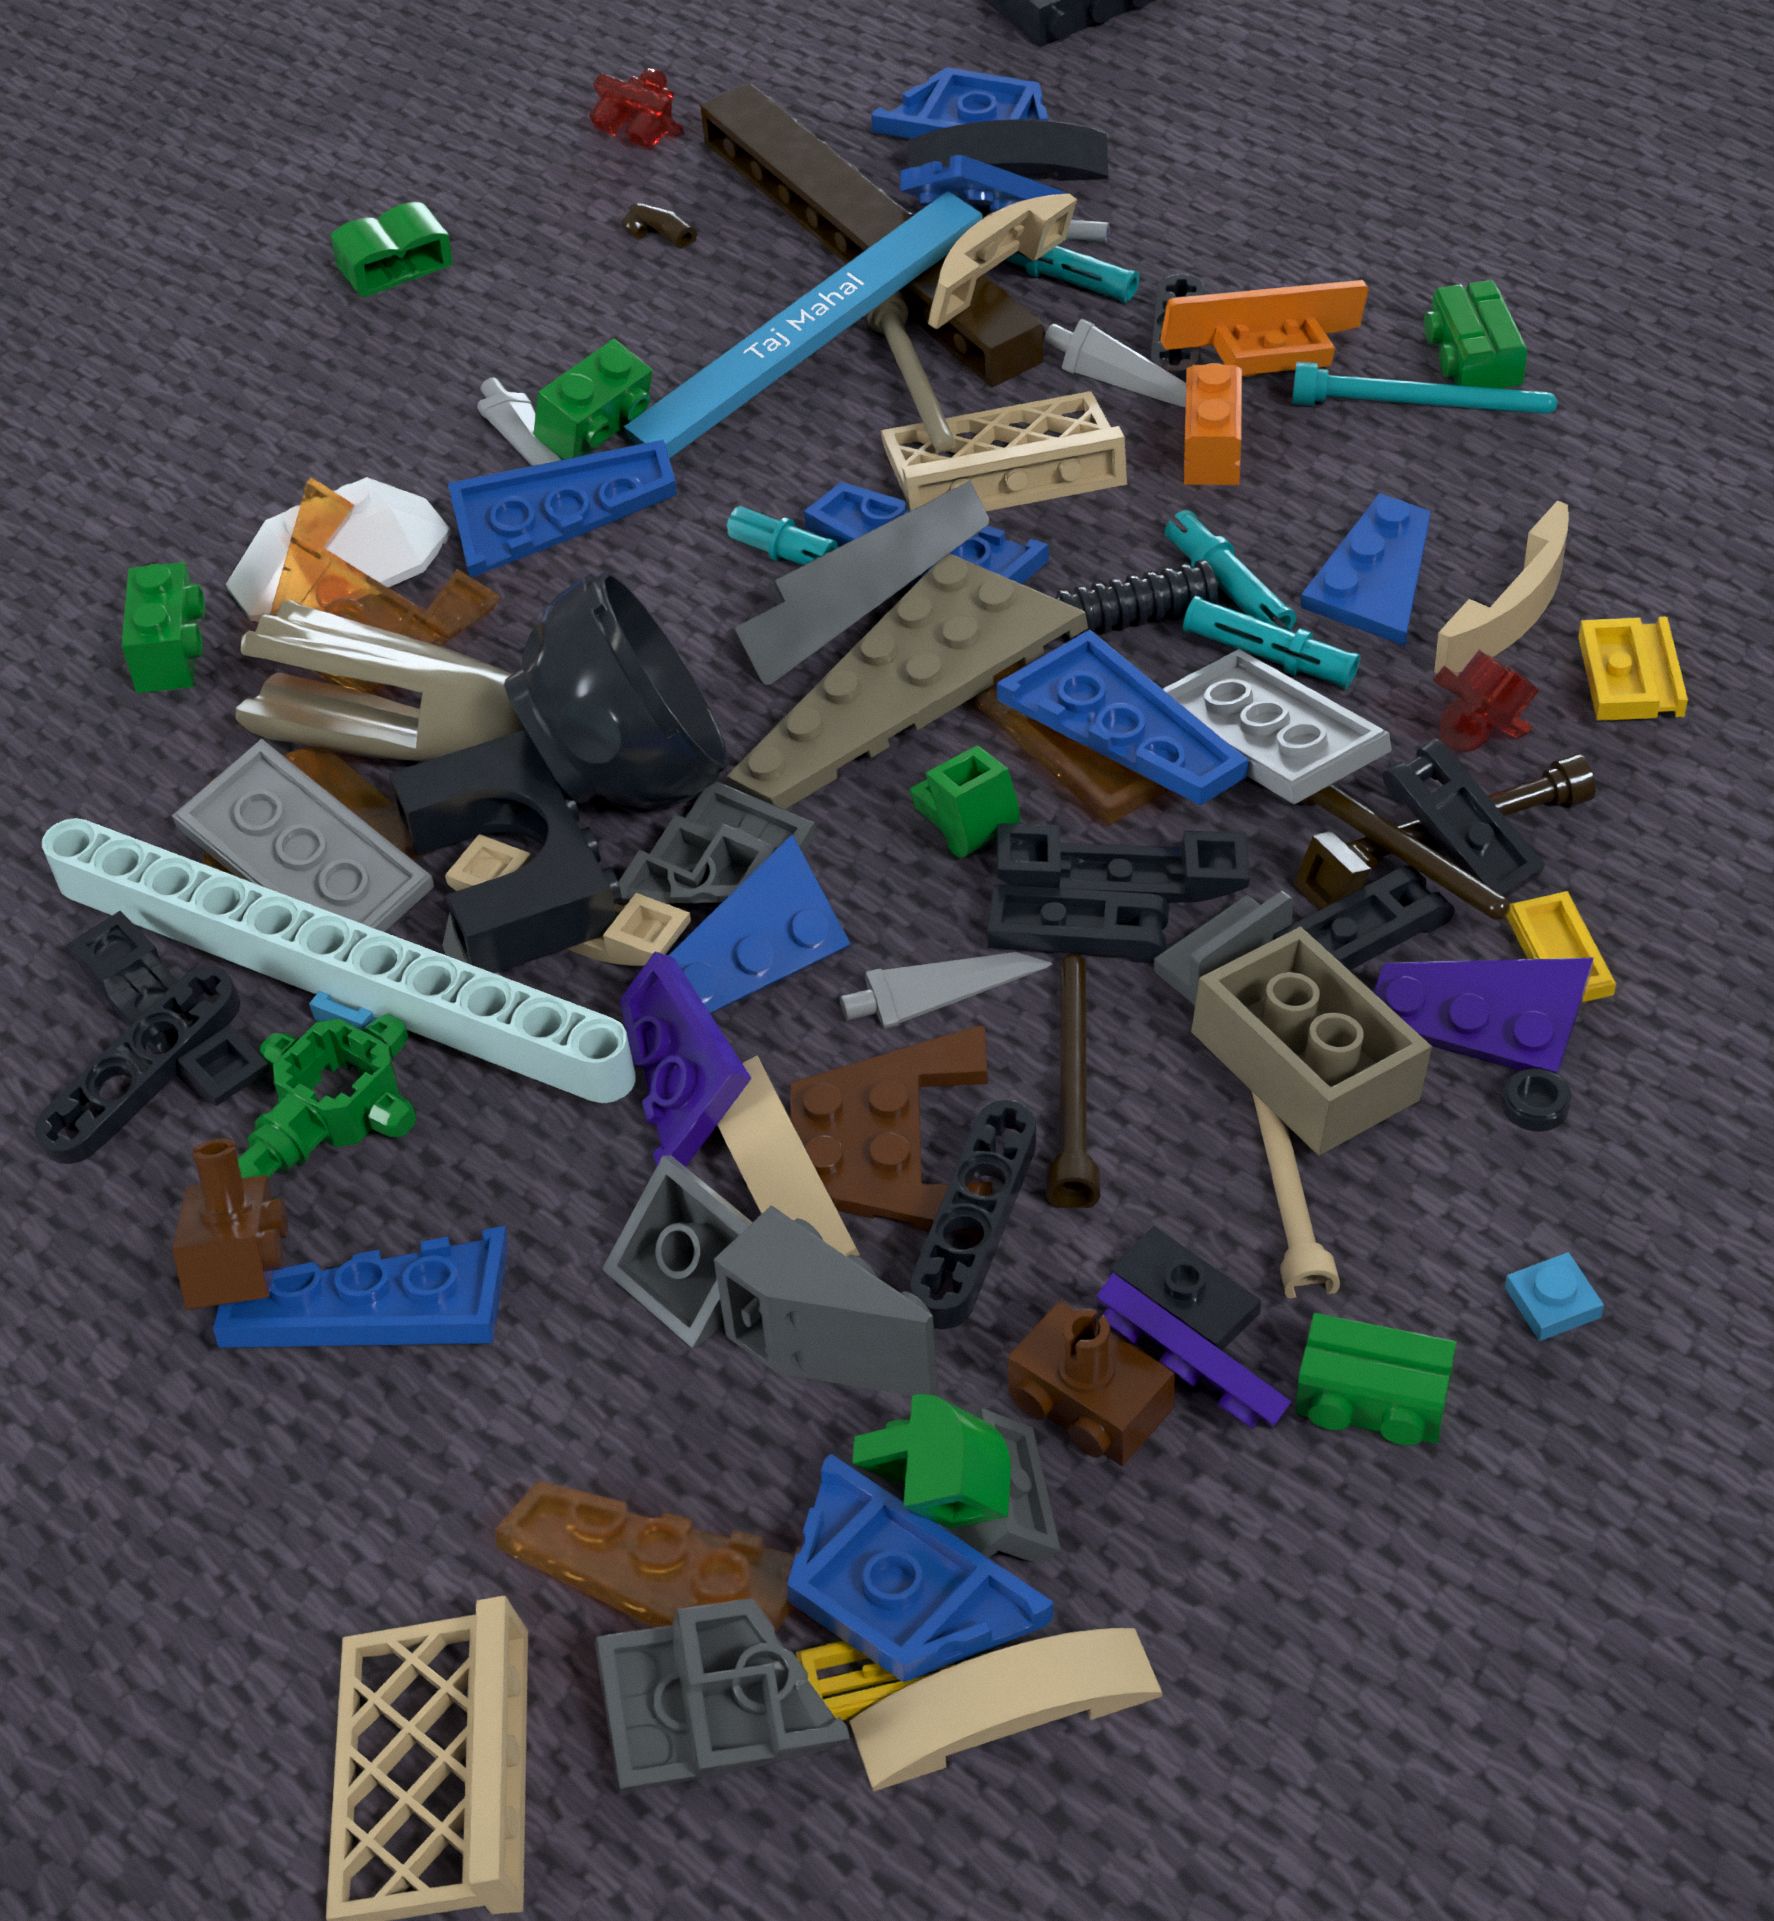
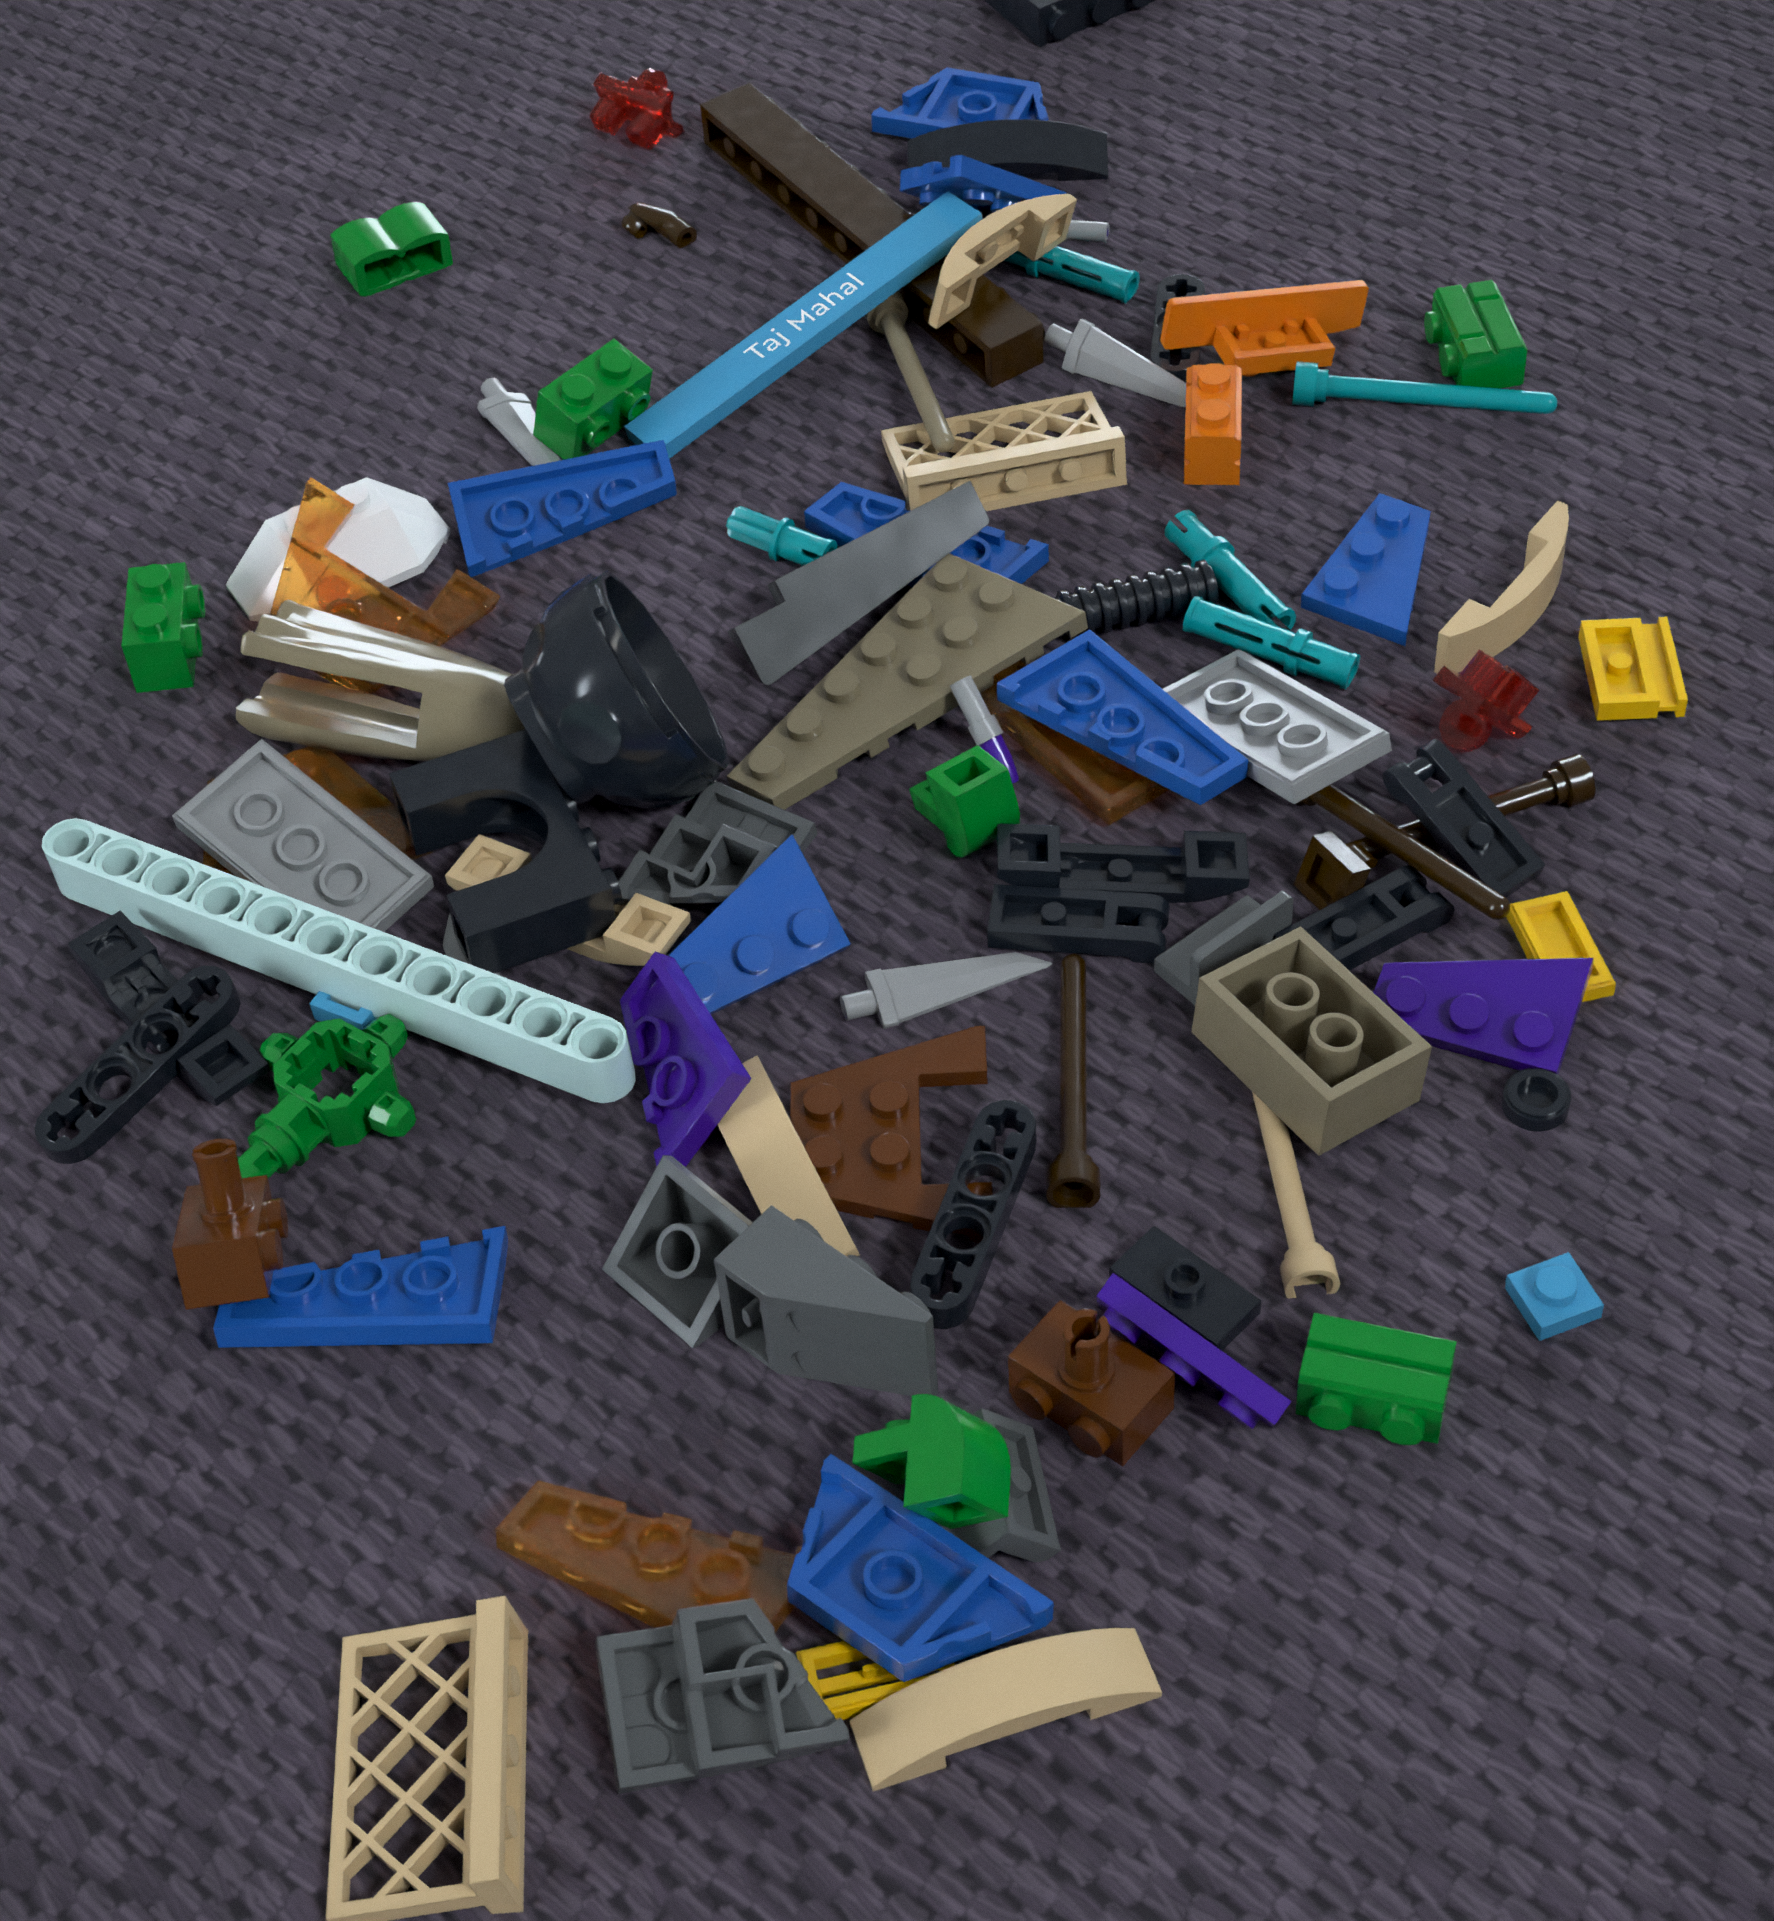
(983, 726): none -> light grey piece

